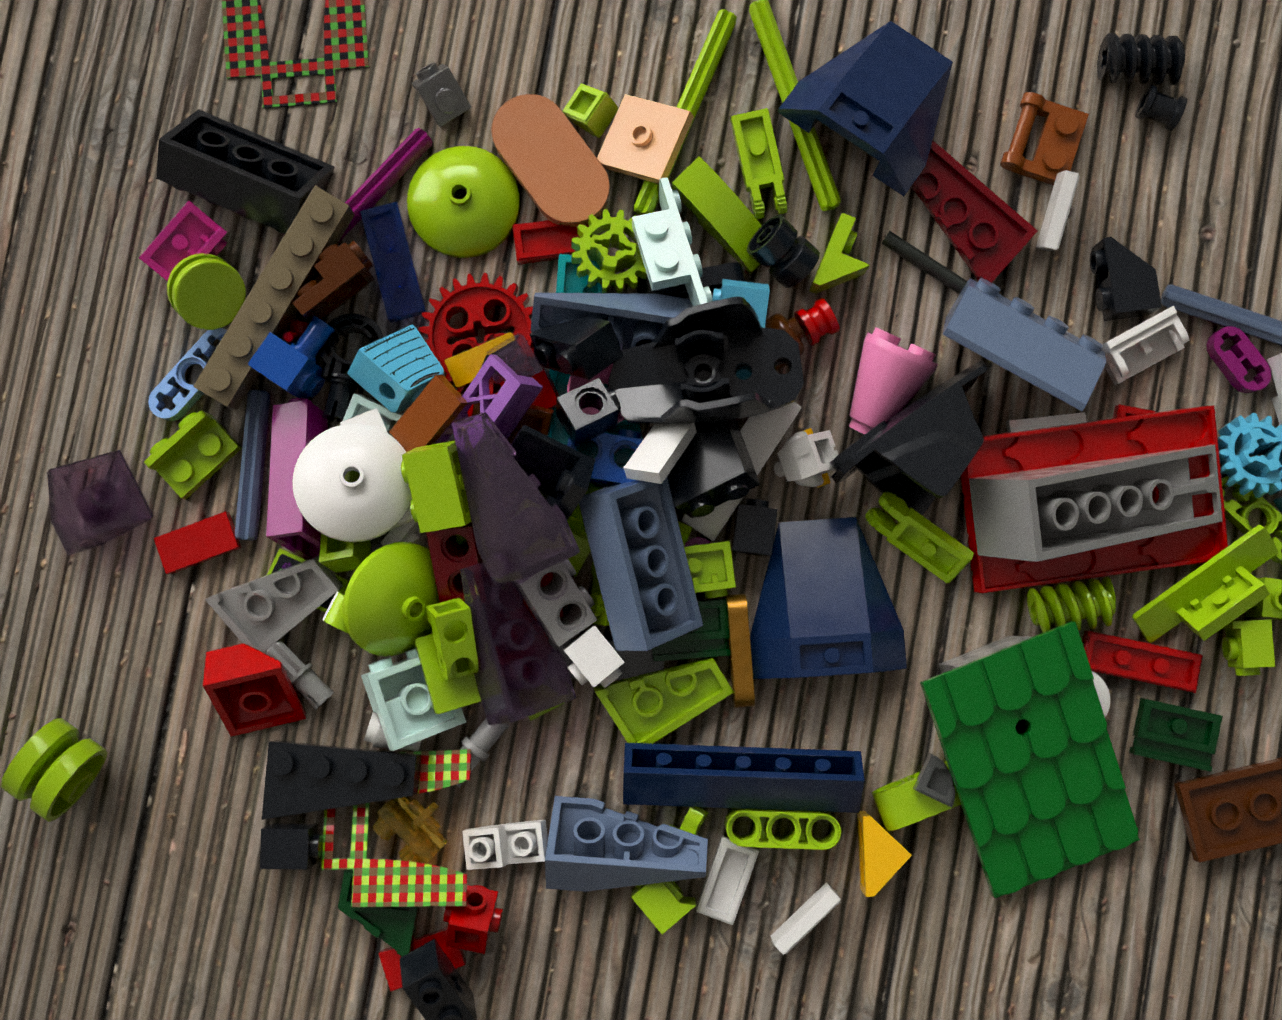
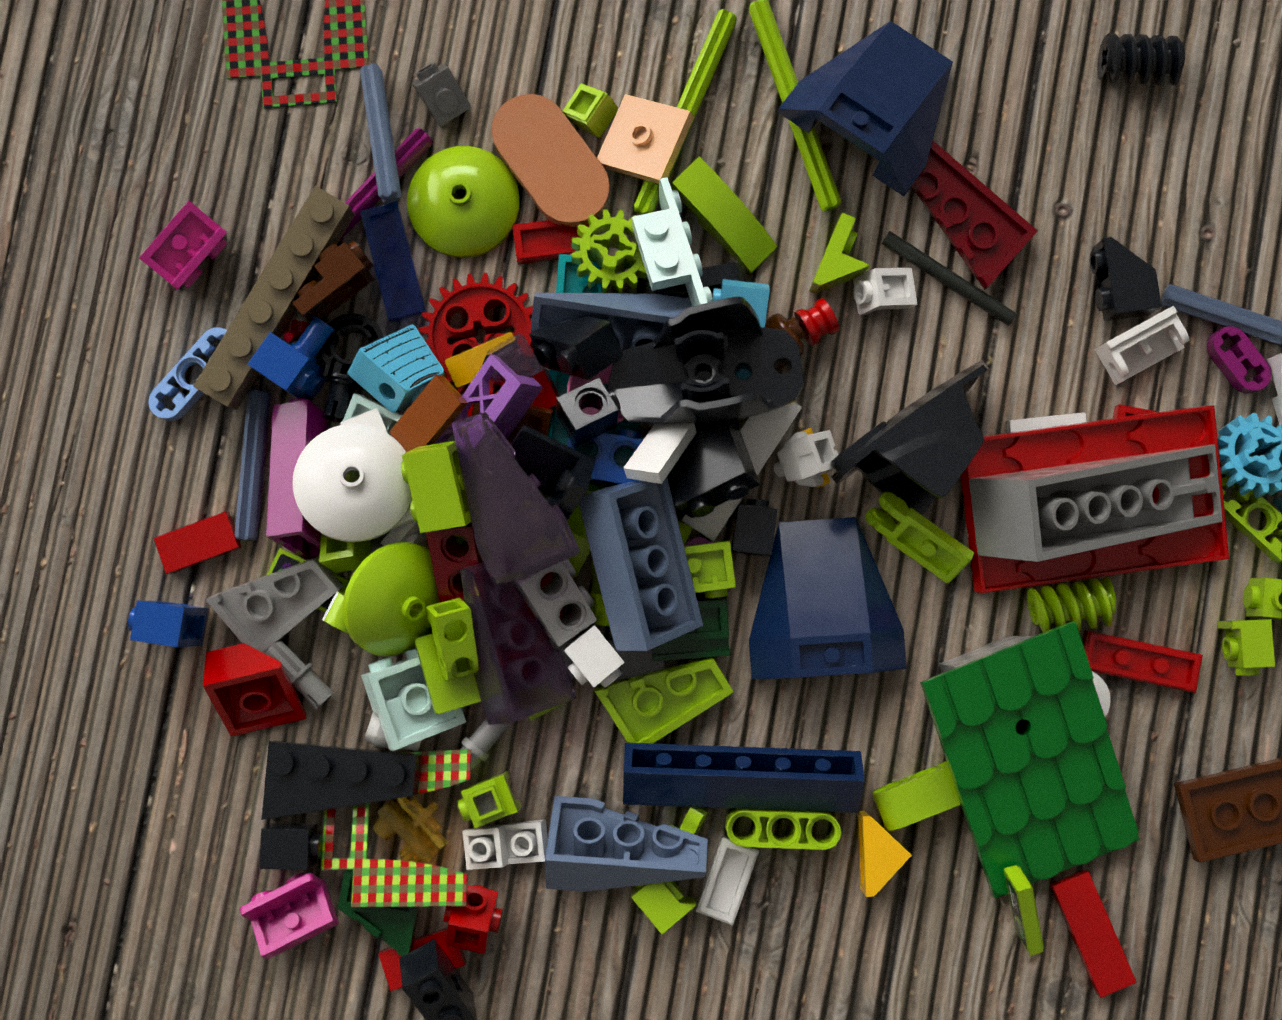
(54, 769): lime wheel -> none
(95, 501): clear purple slope -> none
(167, 623): none -> blue brick
(192, 453): lime bracket -> none
(206, 291): lime head -> none
(239, 169): black slope -> none
(290, 914): none -> dark pink bracket
(380, 133): none -> sand blue axle
(488, 800): none -> lime window
(740, 651): pearl gold beam -> none
(759, 159): lime hinge -> none
(787, 255): black wheel -> none
(805, 918): white tile -> none
(884, 290): none -> white bracket
(887, 379): bright pink cone -> none
(936, 781): dark grey tile -> none
(1024, 909): none -> lime tile
(1025, 342): sand blue slope -> none
(1056, 142): dark orange plate -> none
(1058, 210): white tile -> none
(1093, 933): none -> red tile
(1161, 107): black bush -> none
(1175, 734): dark green plate -> none
(1213, 592): lime bracket -> none

